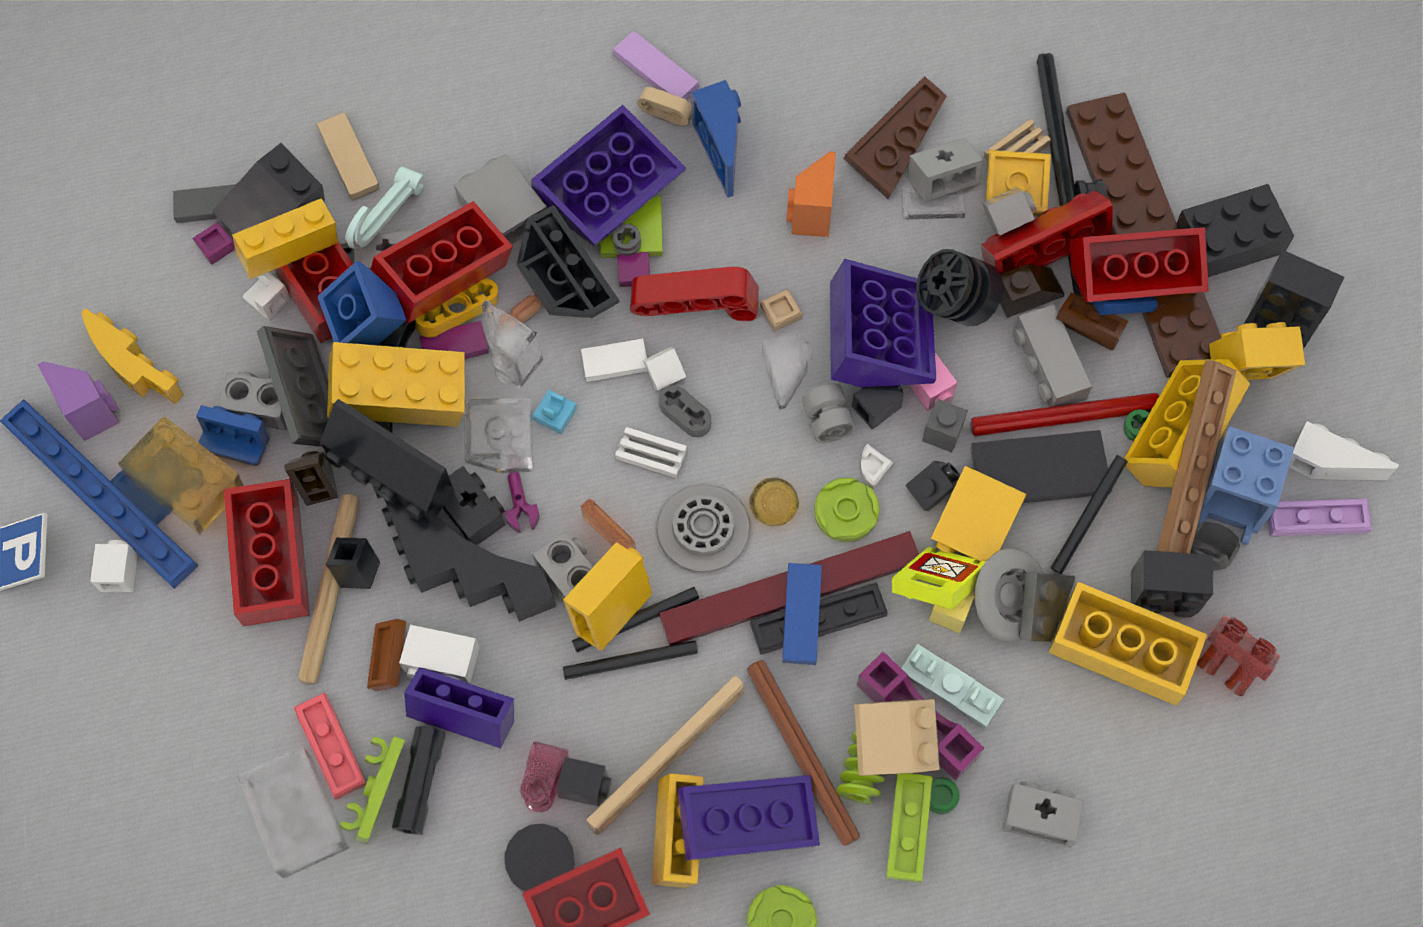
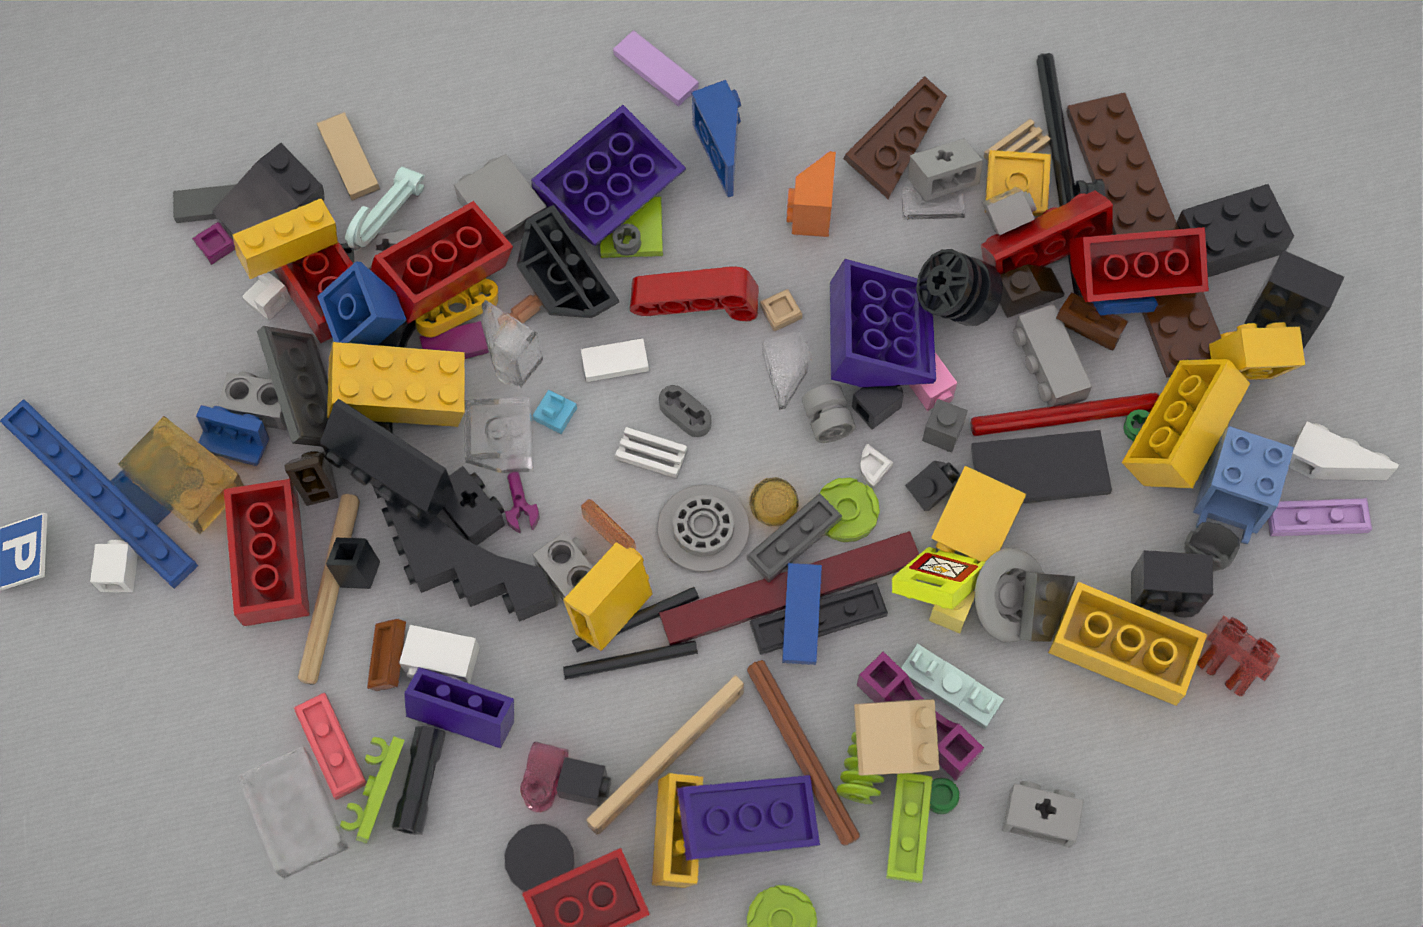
(81, 399): medium lavender slope -> none
(127, 359): yellow slope -> none
(631, 267): magenta tile -> none
(664, 368): white tile -> none
(665, 106): tan beam -> none
(794, 537): none -> dark grey tile
(1089, 514): black bar -> none
(1197, 458): medium nougat tile -> none

